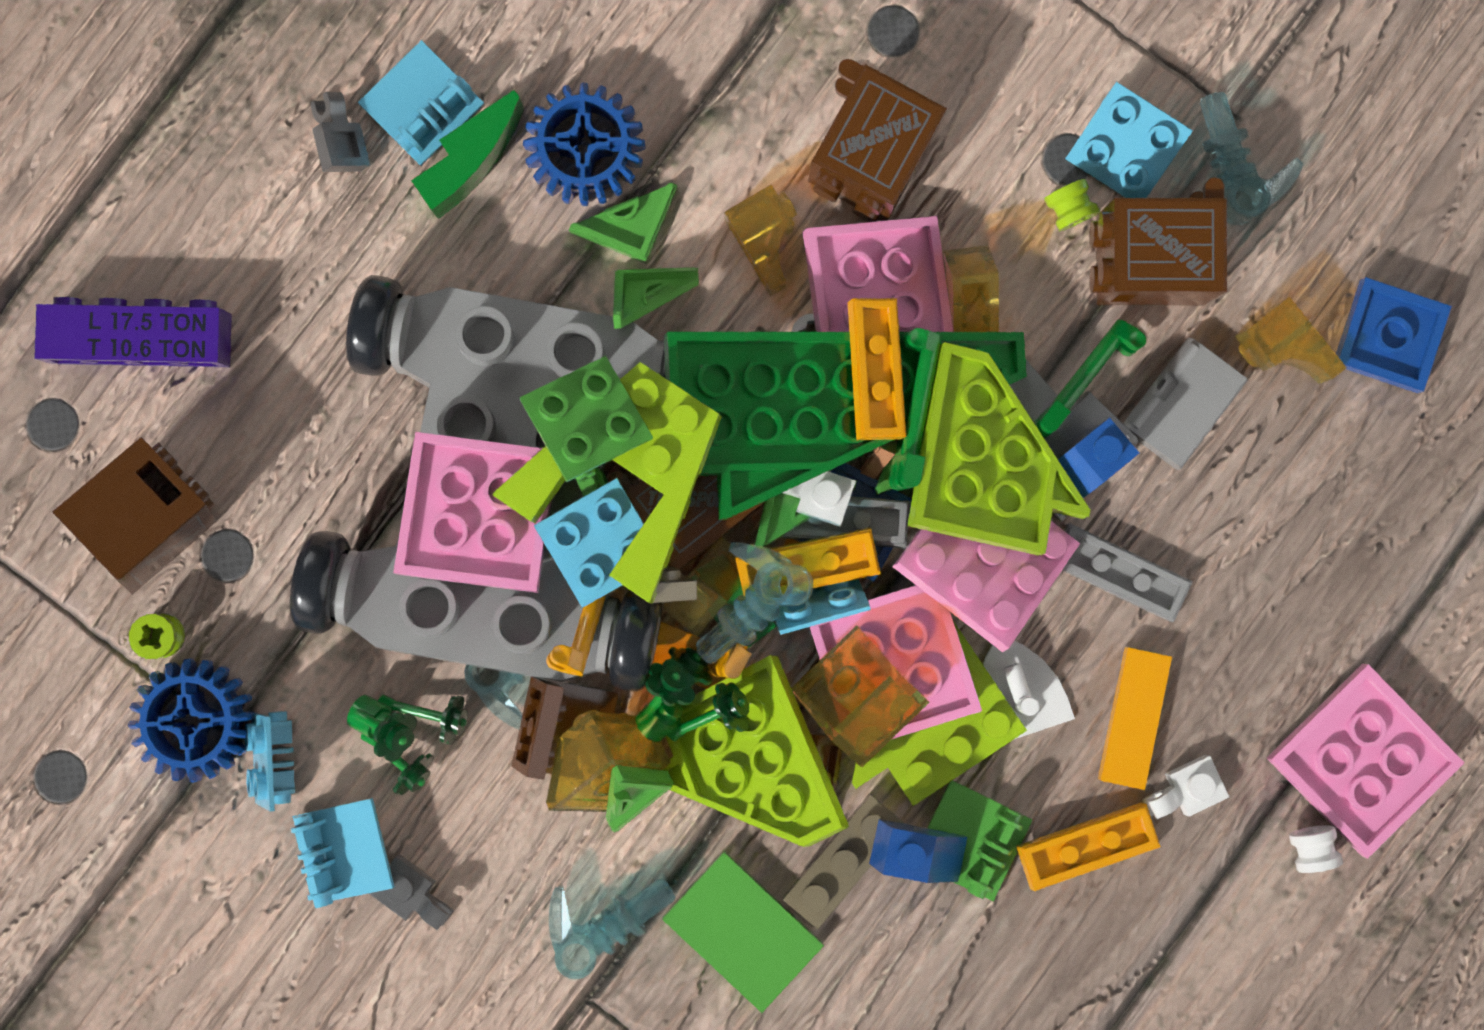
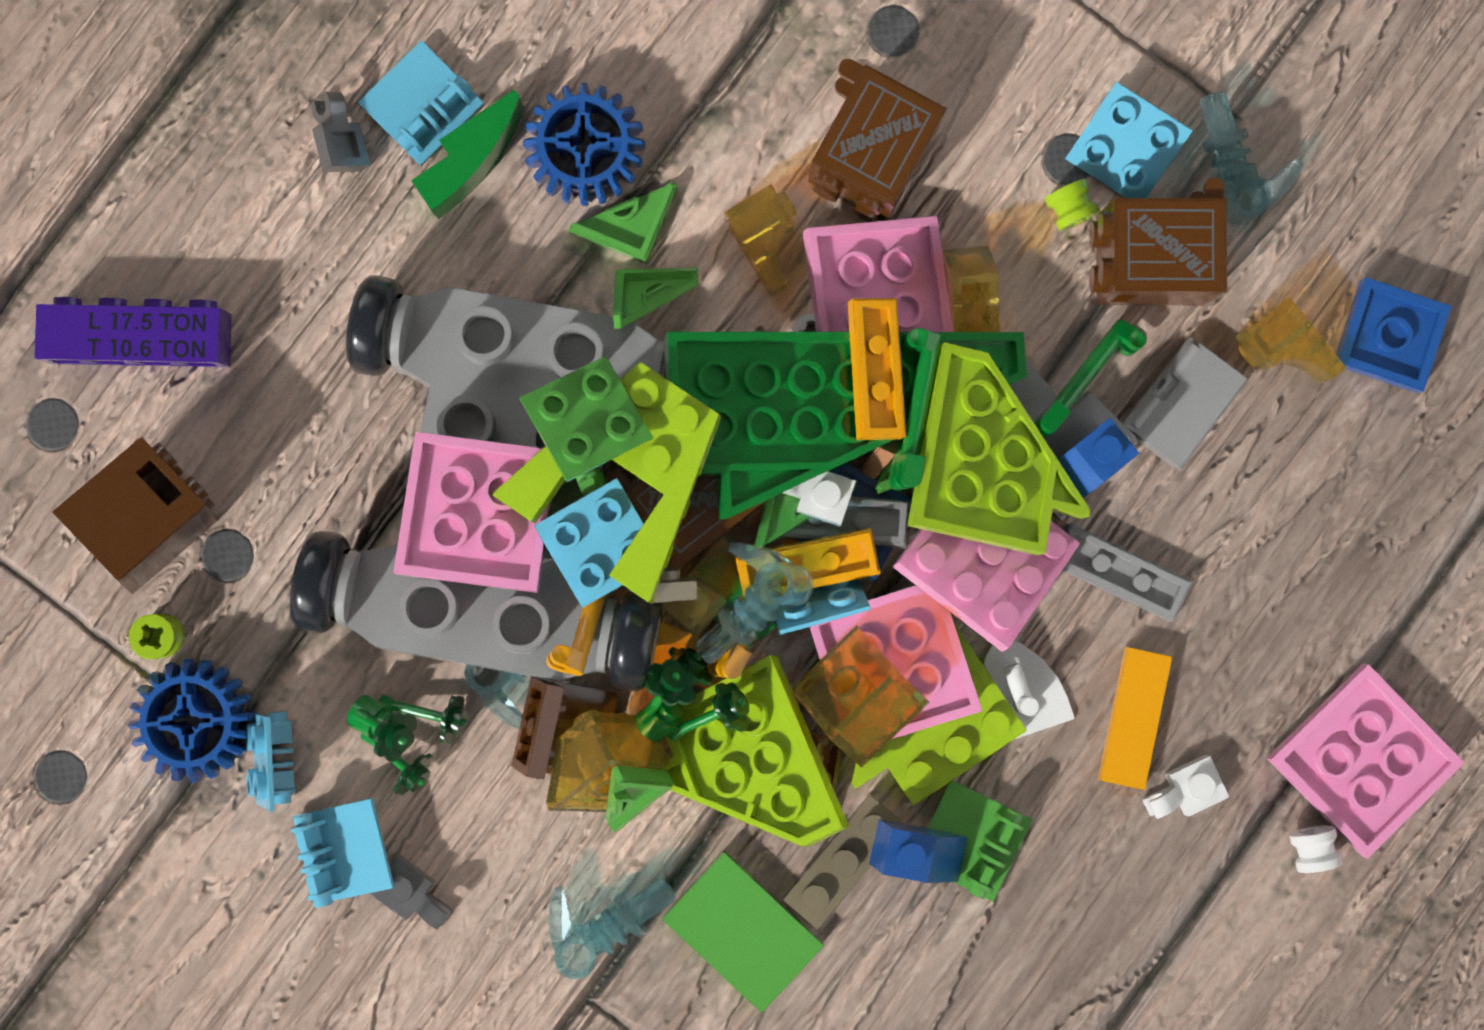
(1088, 846): light orange tile -> none

